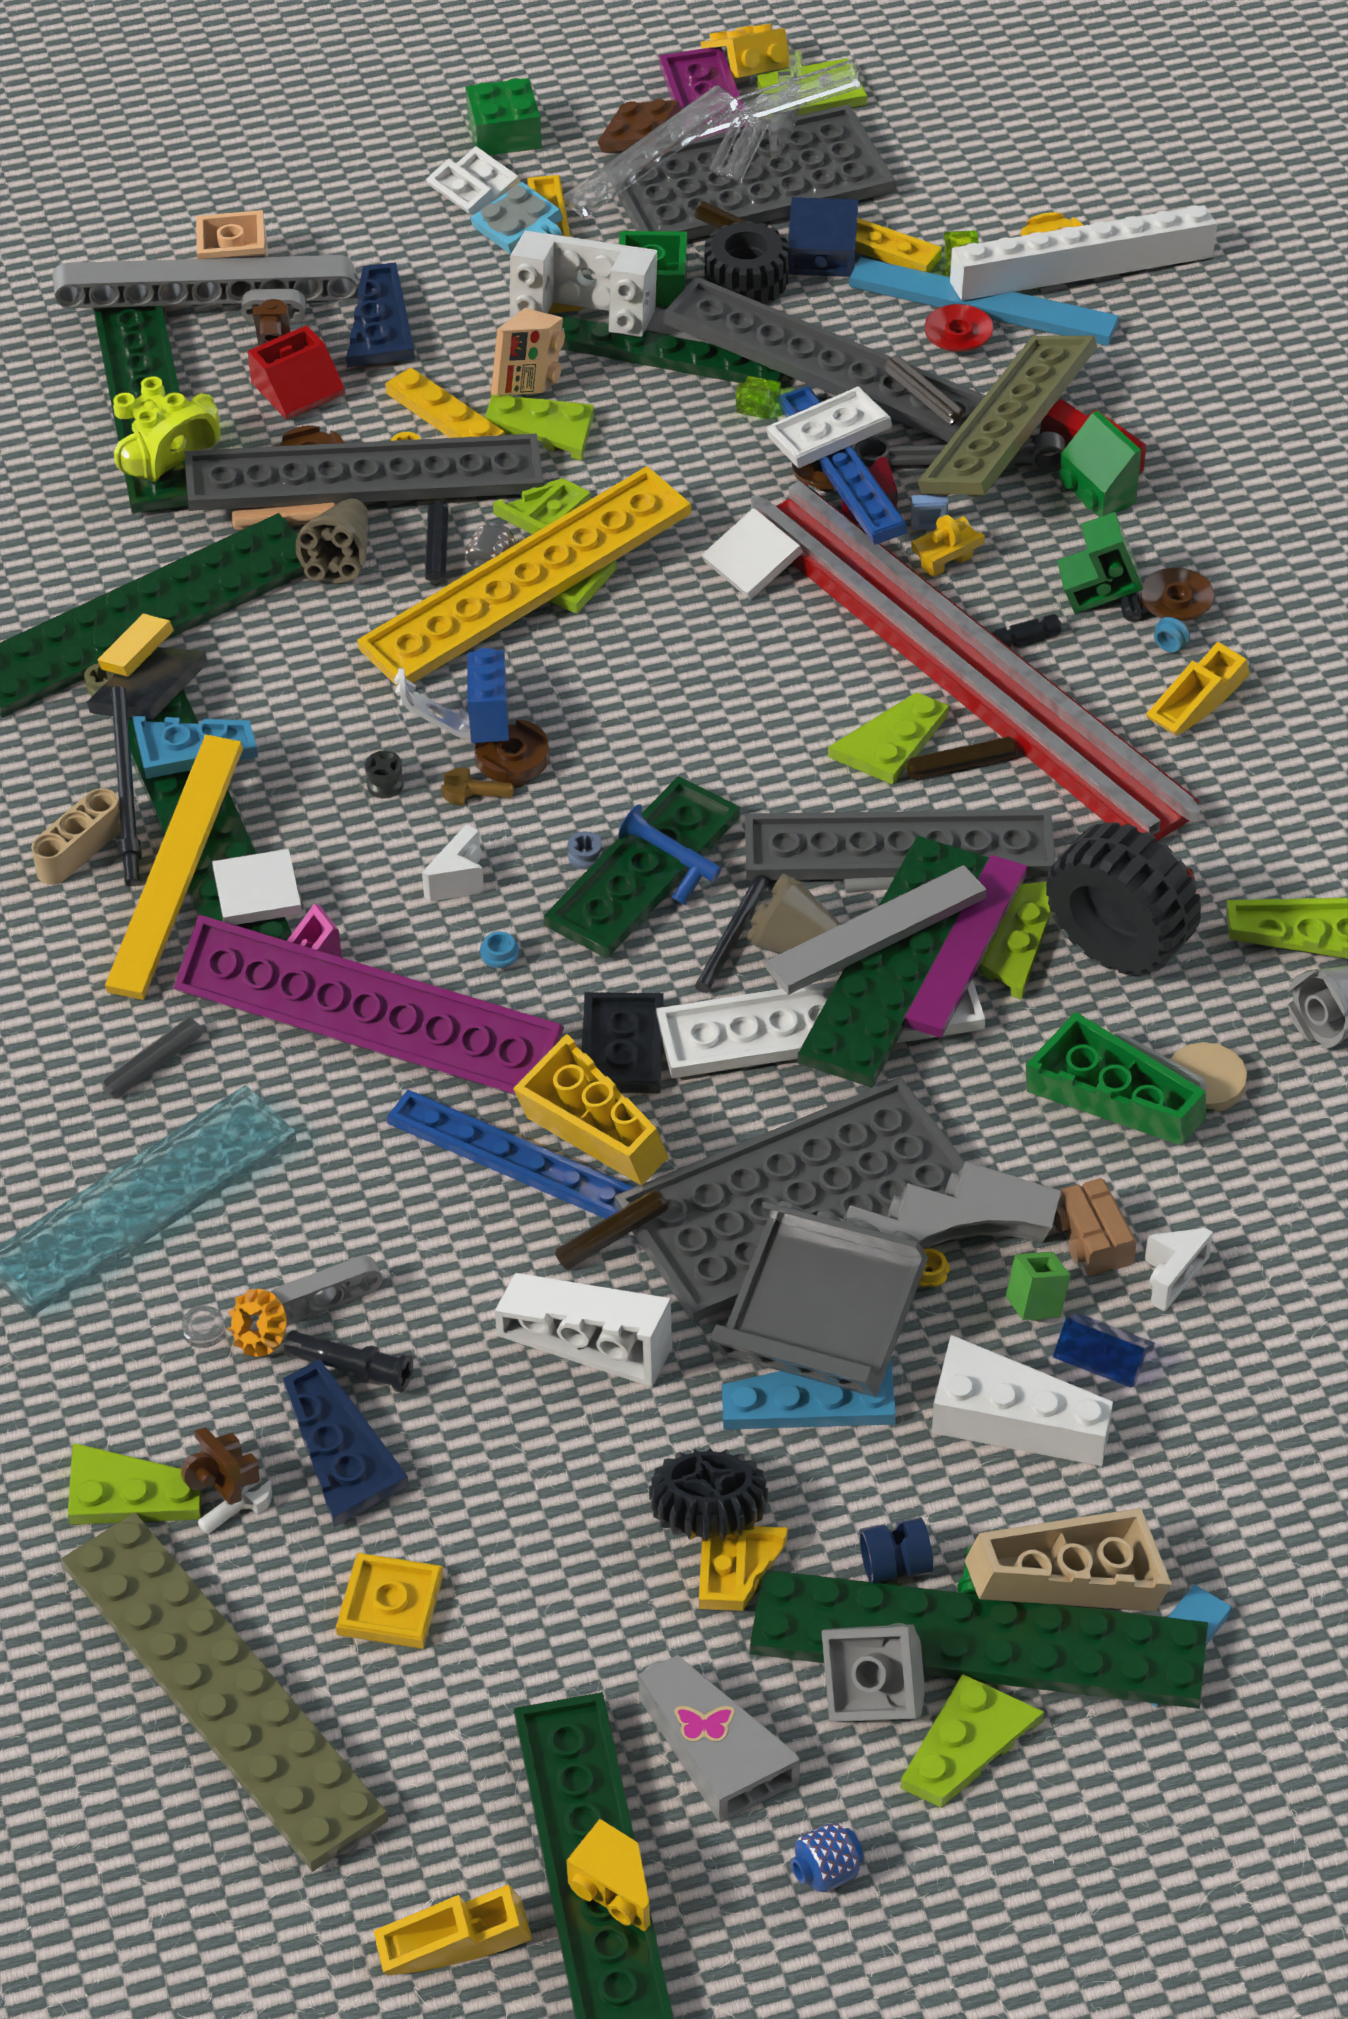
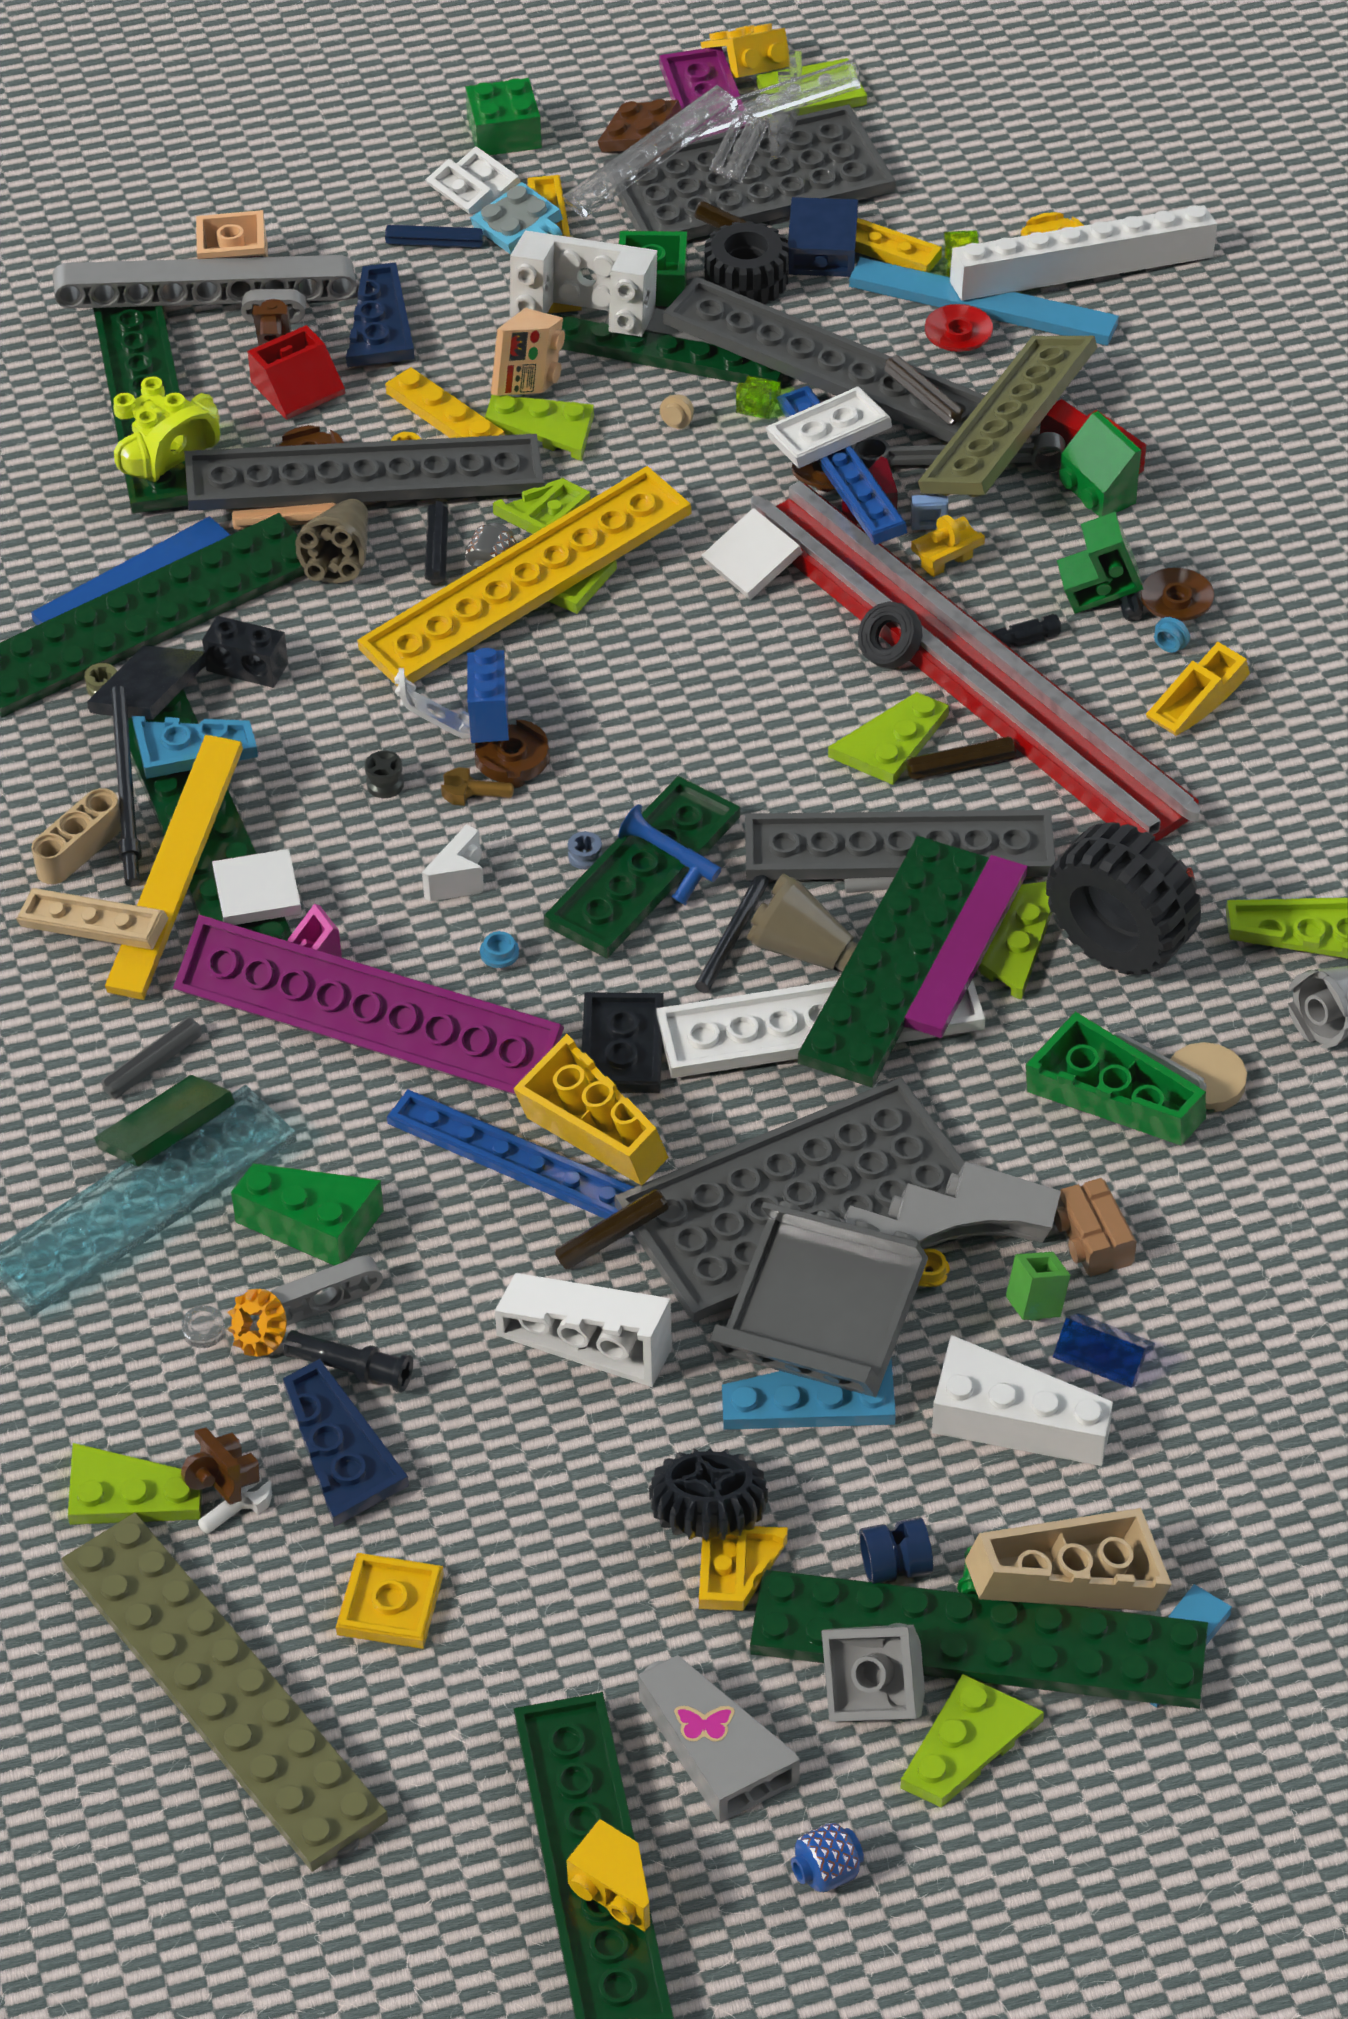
(92, 918): none -> tan tile
(135, 645): yellow tile -> none
(164, 1120): none -> dark green tile
(175, 547): none -> blue tile
(245, 651): none -> black brick
(308, 1209): none -> green wedge
(434, 236): none -> dark blue axle
(453, 1932): yellow slope -> none
(677, 411): none -> tan plate
(875, 929): light grey tile -> none
(906, 646): none -> black tyre
(1176, 1261): white slope -> none

